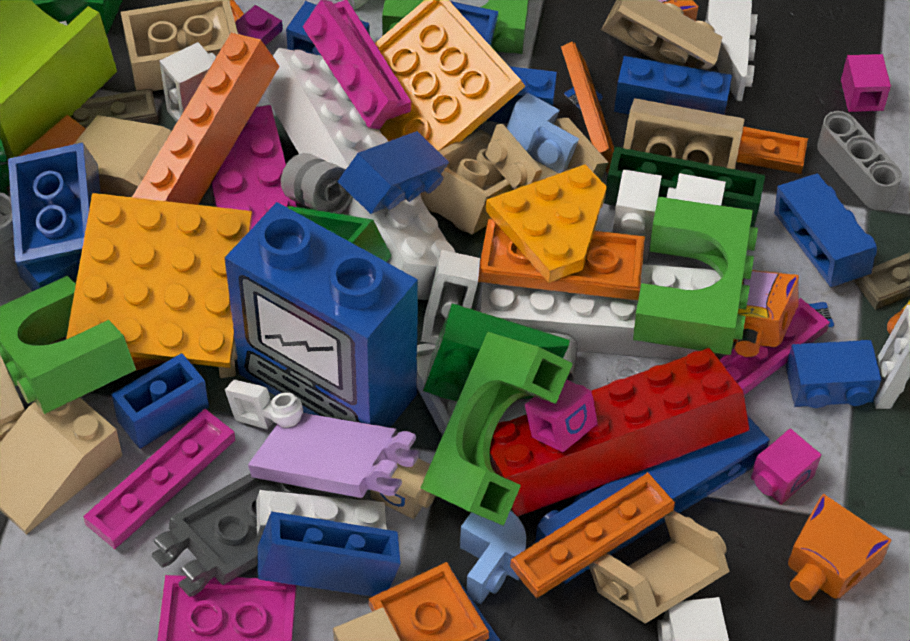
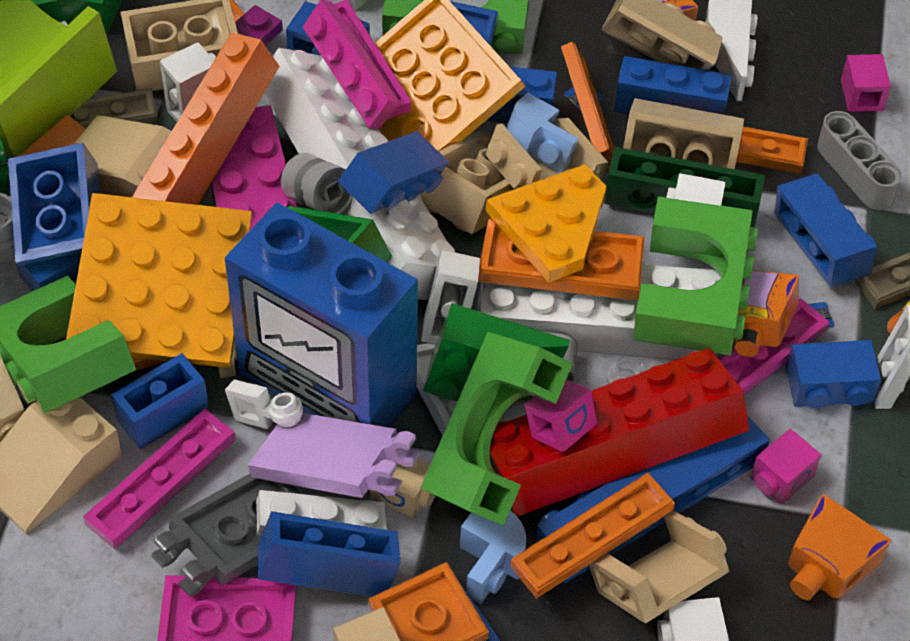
(637, 205): white brick -> none

